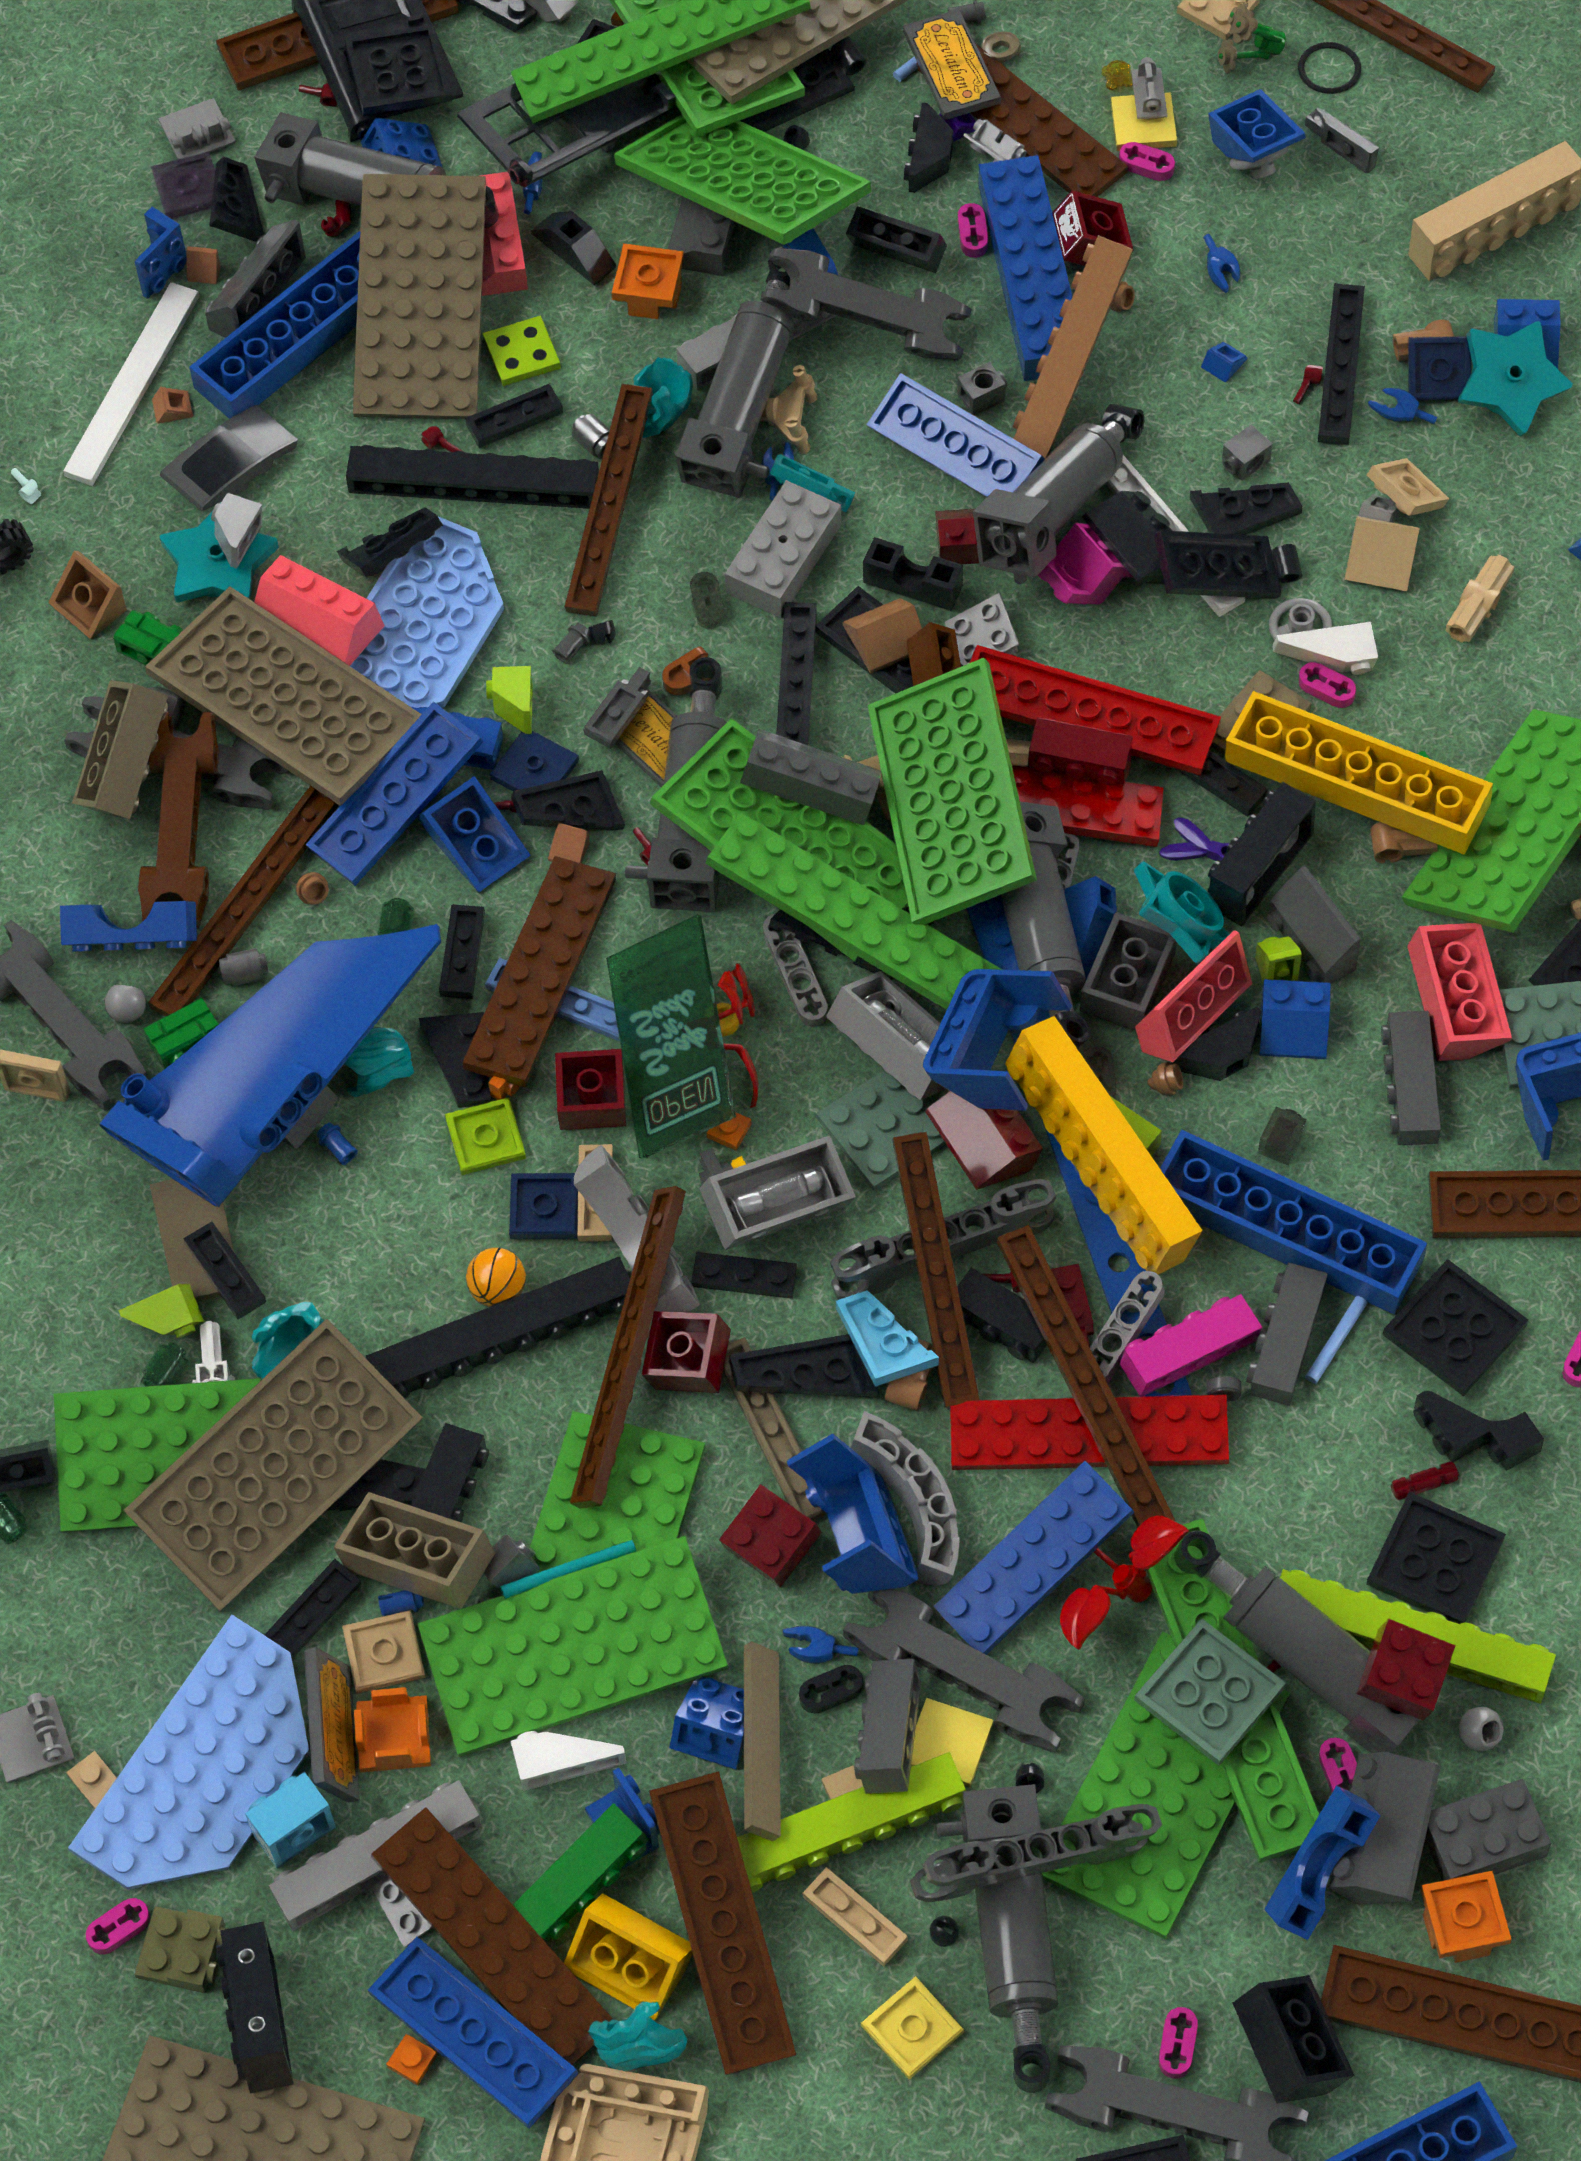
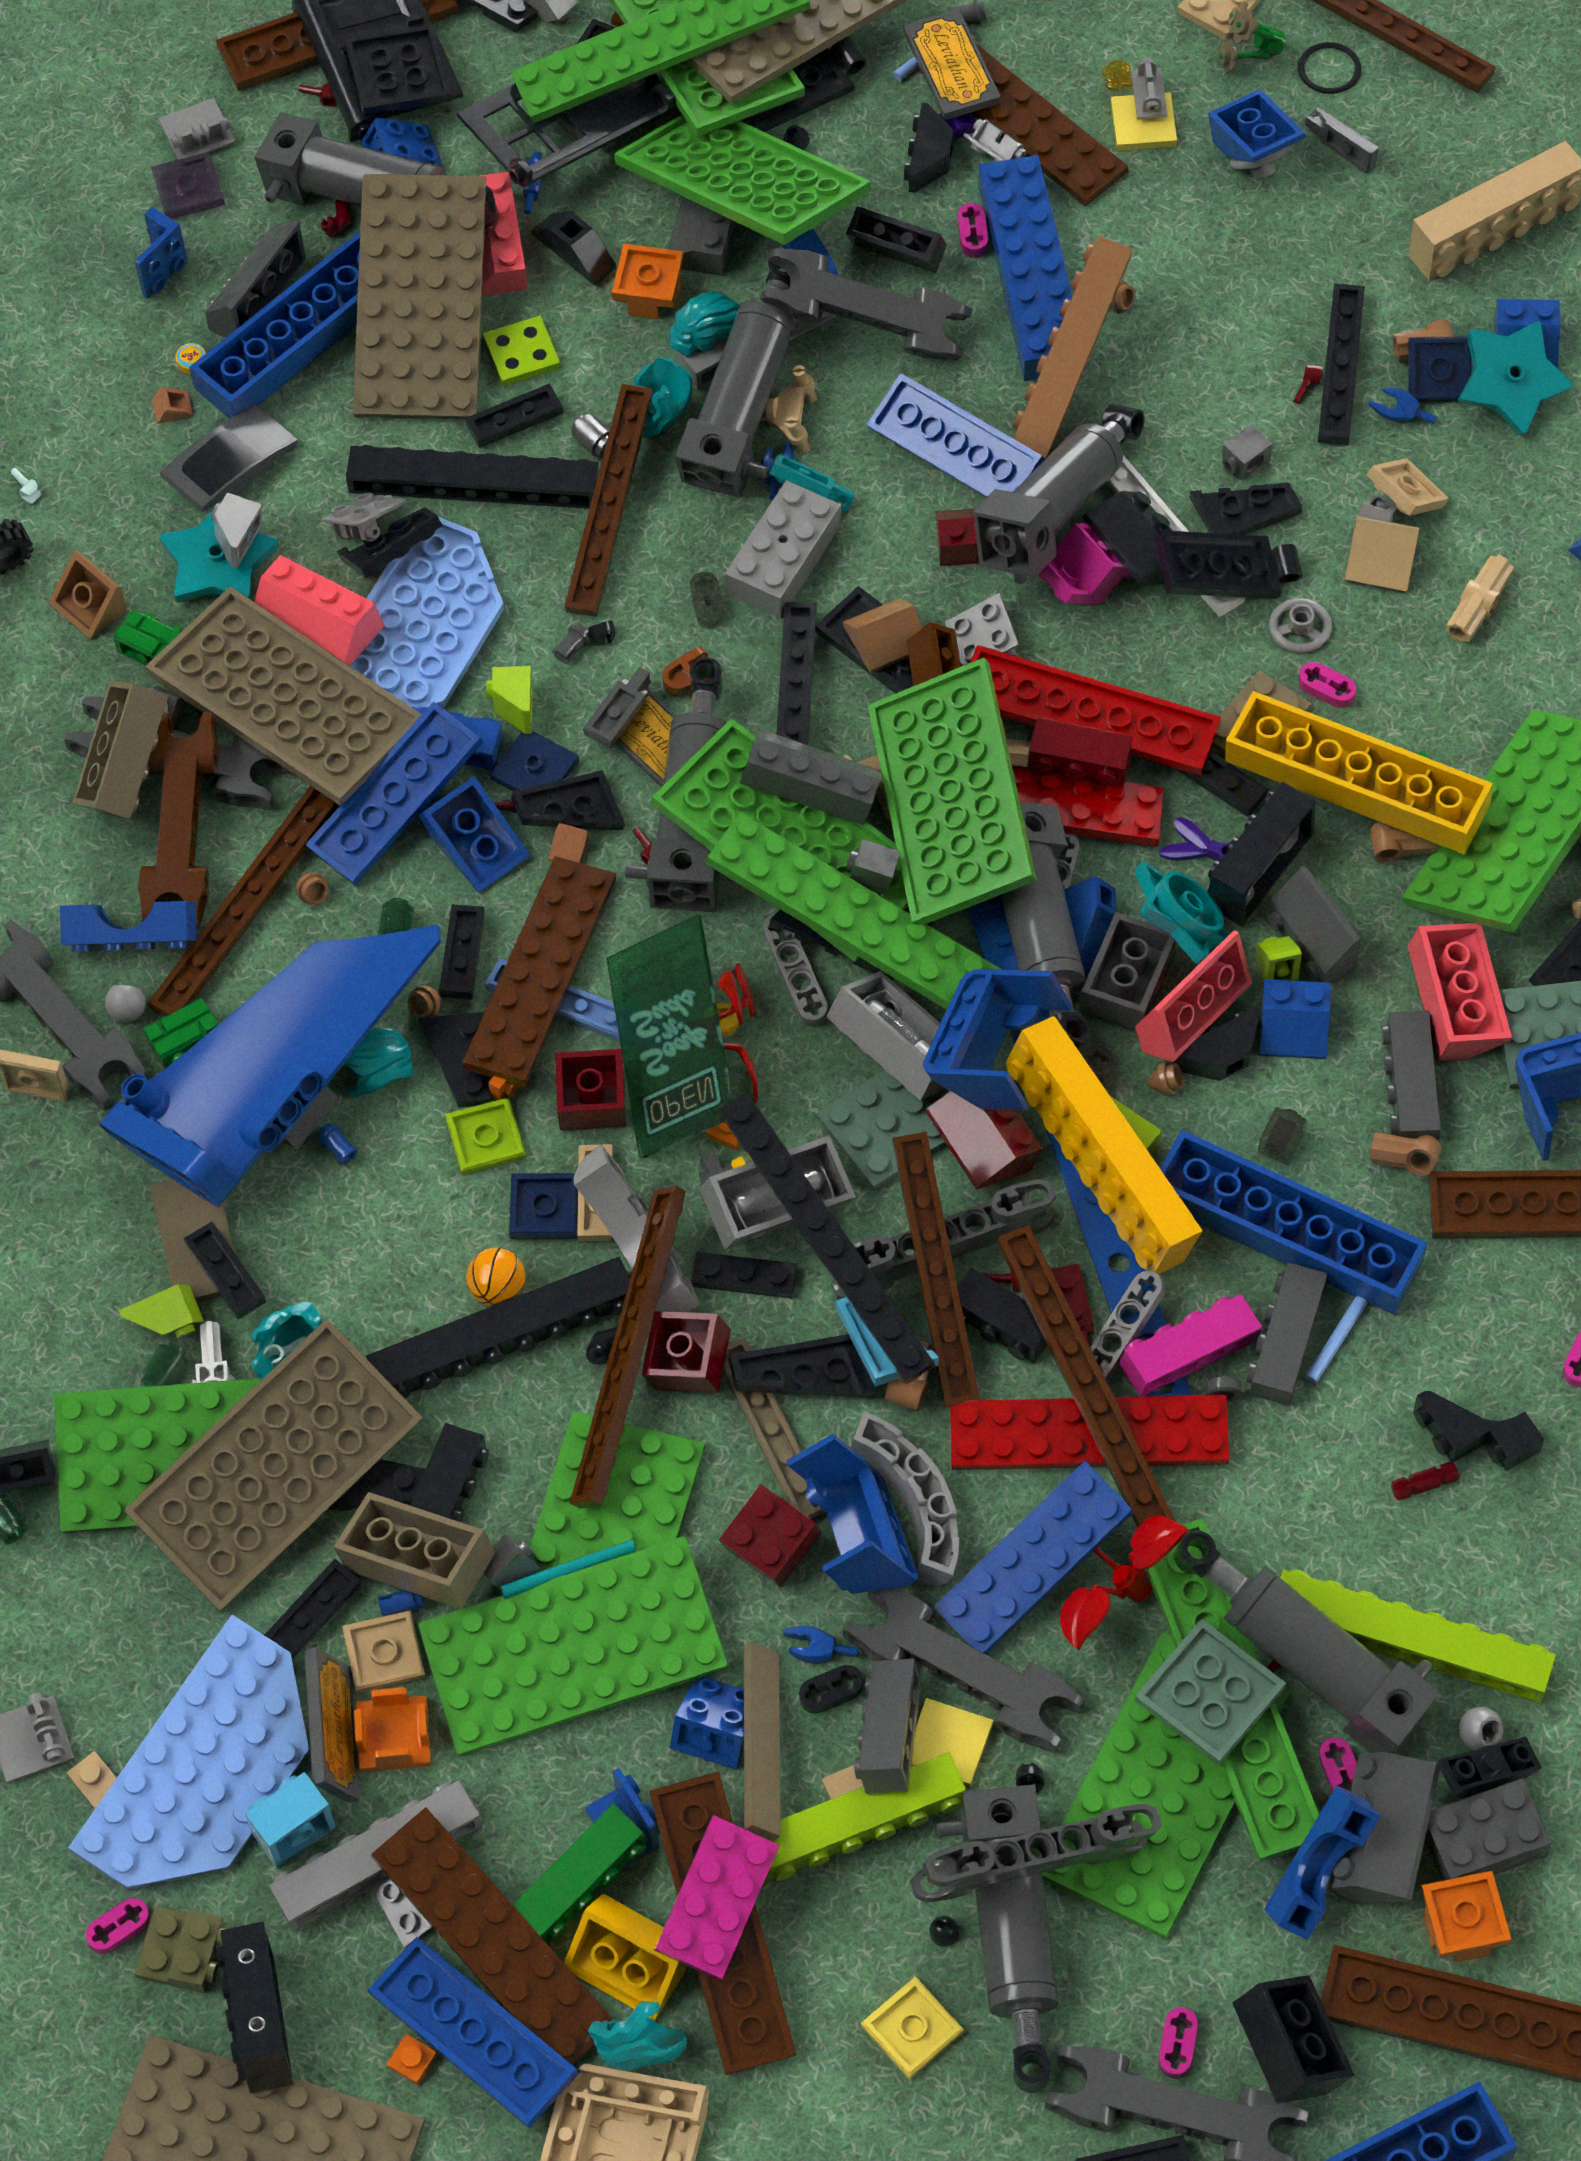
(131, 384): white tile -> none
(187, 355): none -> yellow tile
(202, 265): nougat slope -> none
(234, 201): black wing -> none
(243, 967): flat silver brick -> none
(281, 1351): none -> light aqua hand
(359, 518): none -> light grey hinge
(424, 1001): none -> medium nougat plate
(434, 436): dark red hand -> none
(557, 1757): white slope -> none
(600, 1346): none -> black arm
(703, 322): none -> teal hair
(716, 1897): none -> dark pink plate
(826, 1238): none -> black plate
(855, 1916): tan plate -> none
(873, 865): none -> flat silver brick
(891, 570): black arch -> none
(971, 392): flat silver brick -> none
(1002, 38): dark tan piece -> none
(1083, 218): dark red brick -> none
(1147, 161): dark pink beam -> none
(1218, 261): blue hand -> none
(1223, 361): blue slope -> none
(1337, 648): white slope -> none
(1402, 1152): none -> medium nougat piece
(1406, 1669): dark red brick -> none
(1436, 1559): black plate -> none
(1455, 1327): black plate -> none
(1489, 1767): none -> black slope

